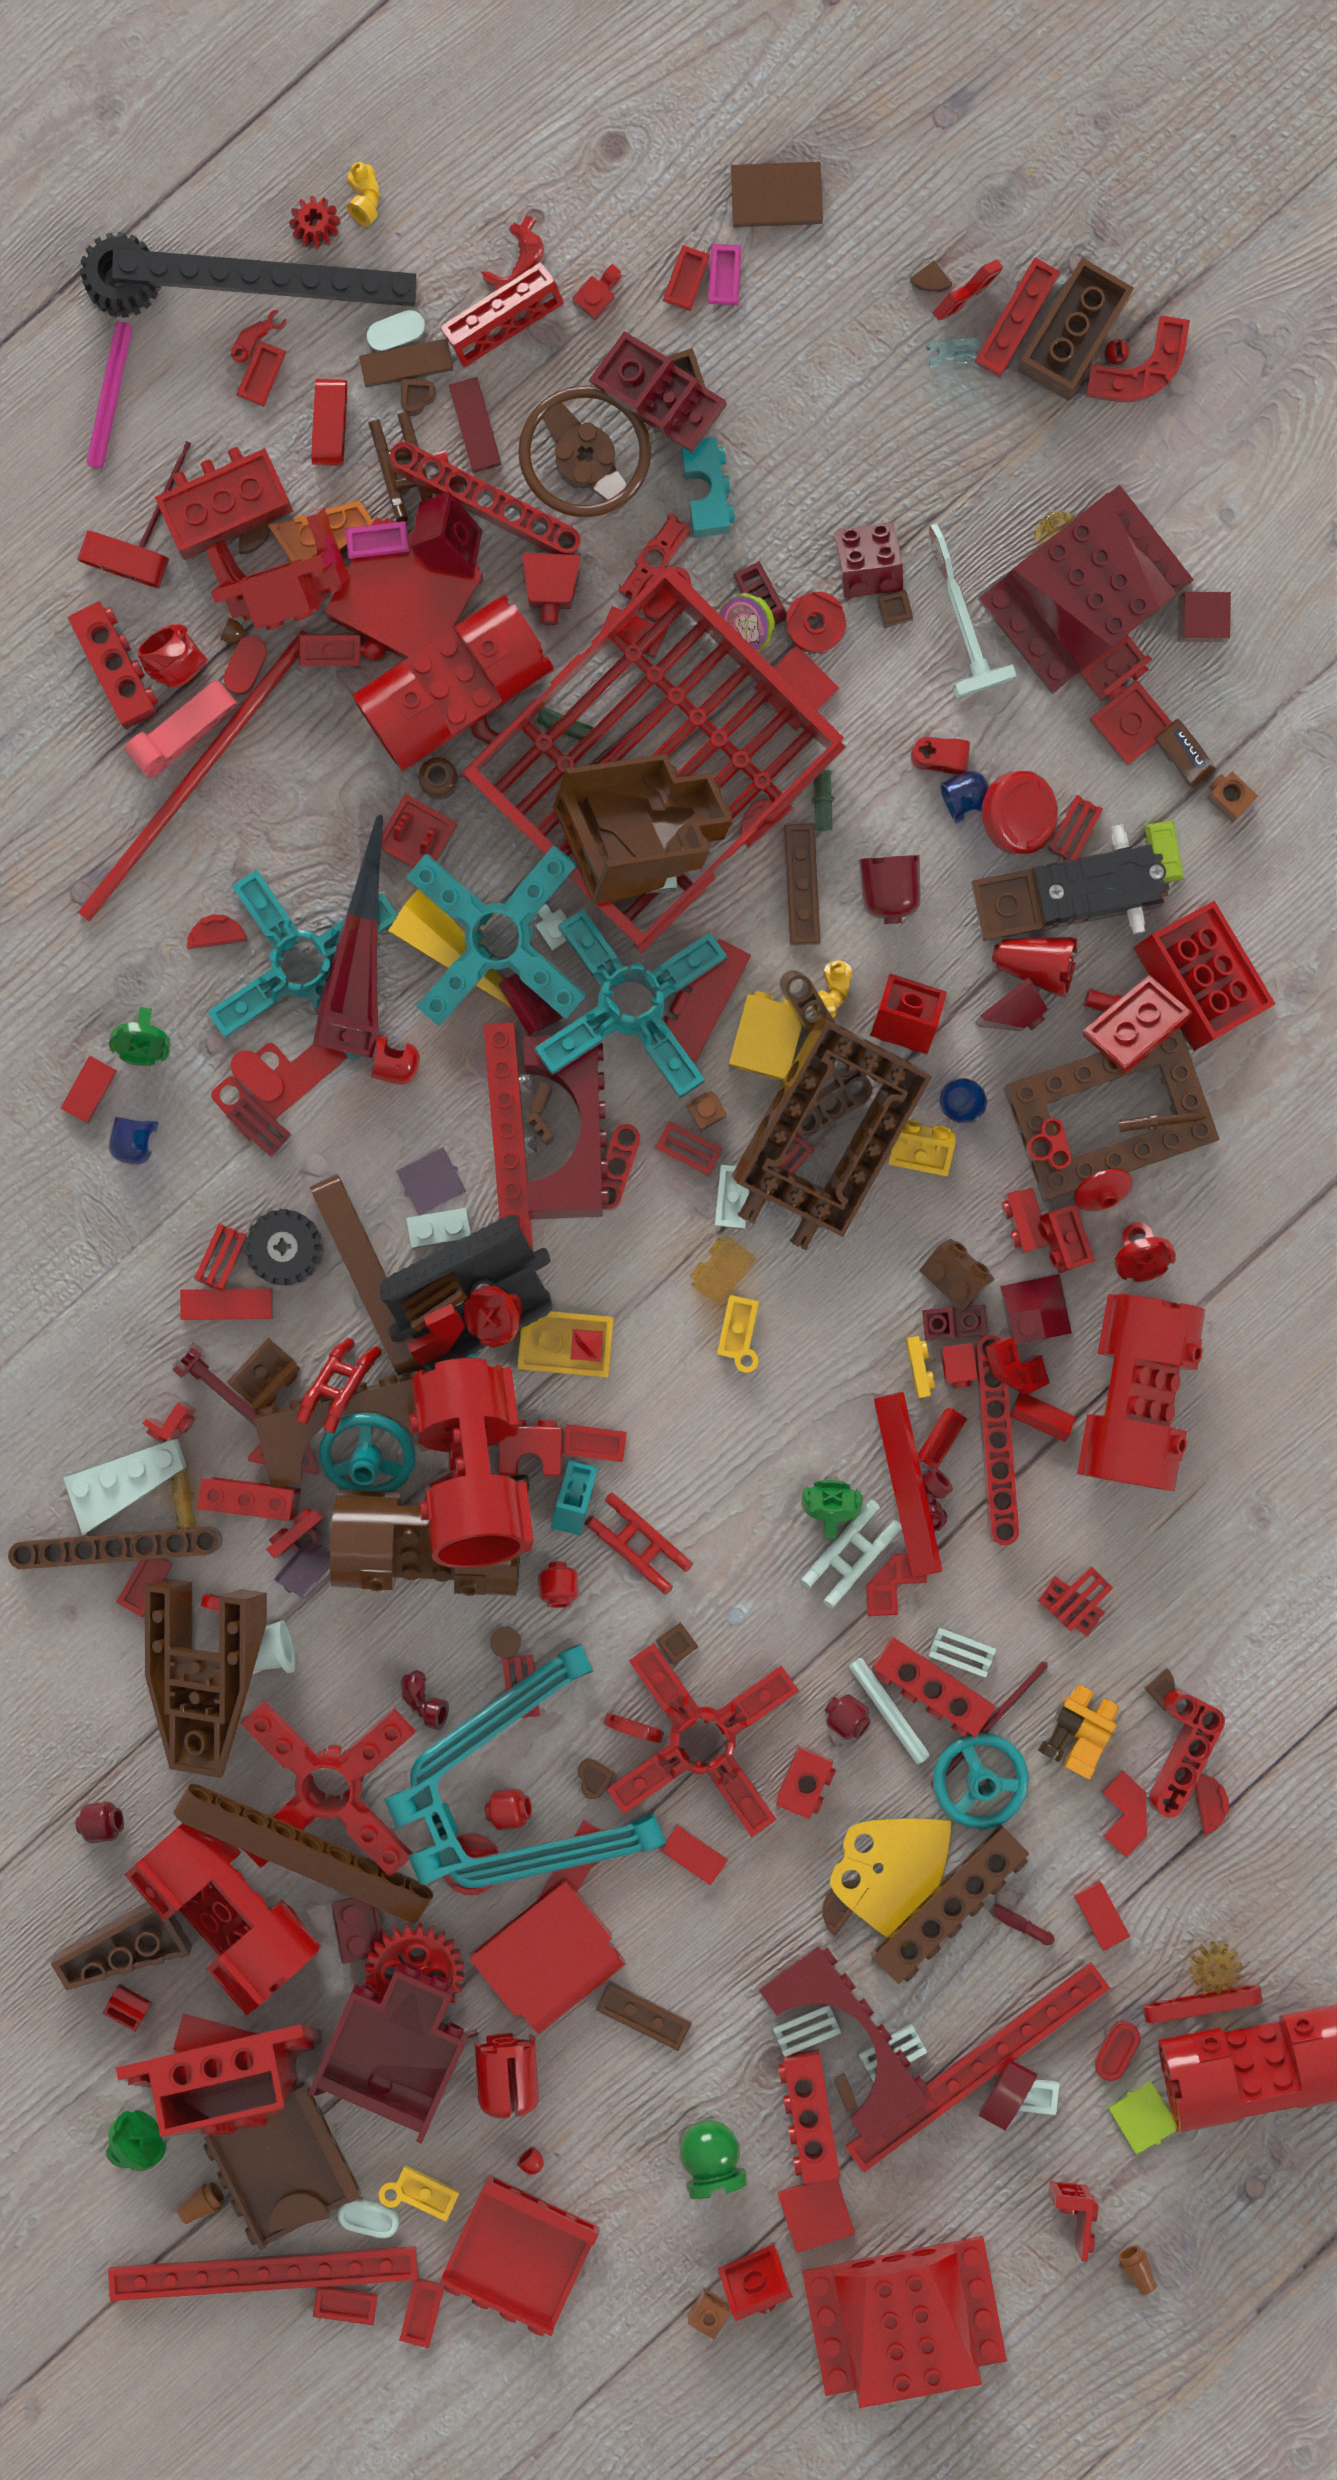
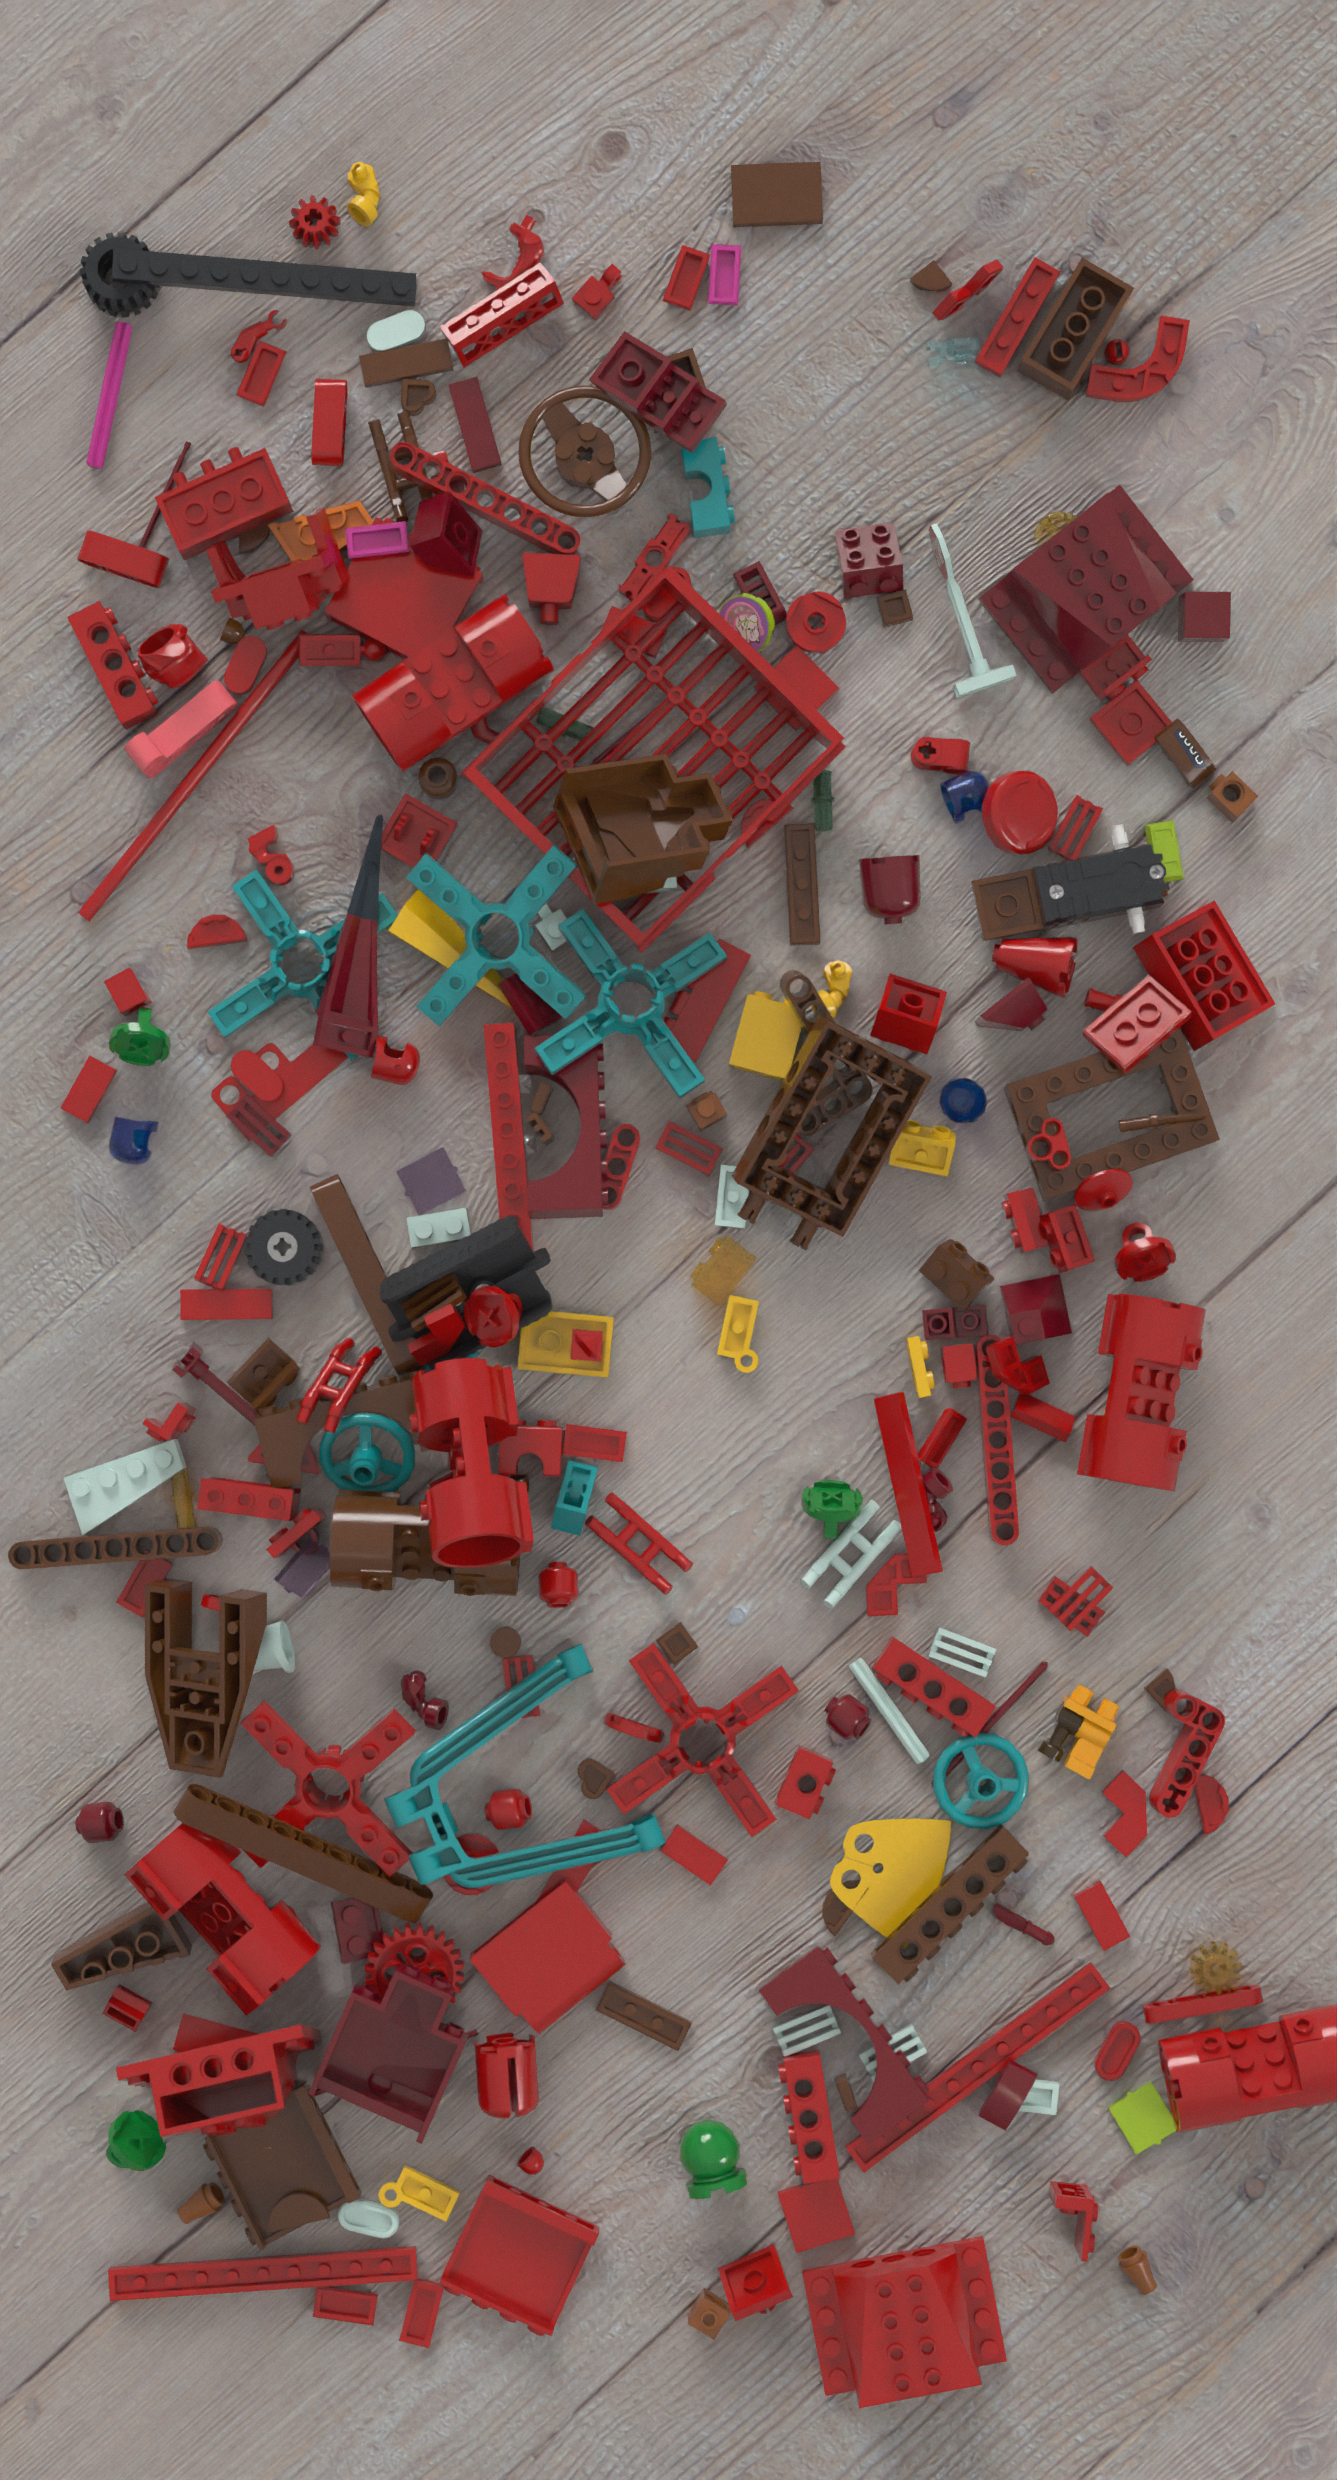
(127, 992): none -> red panel
(278, 866): none -> red leg

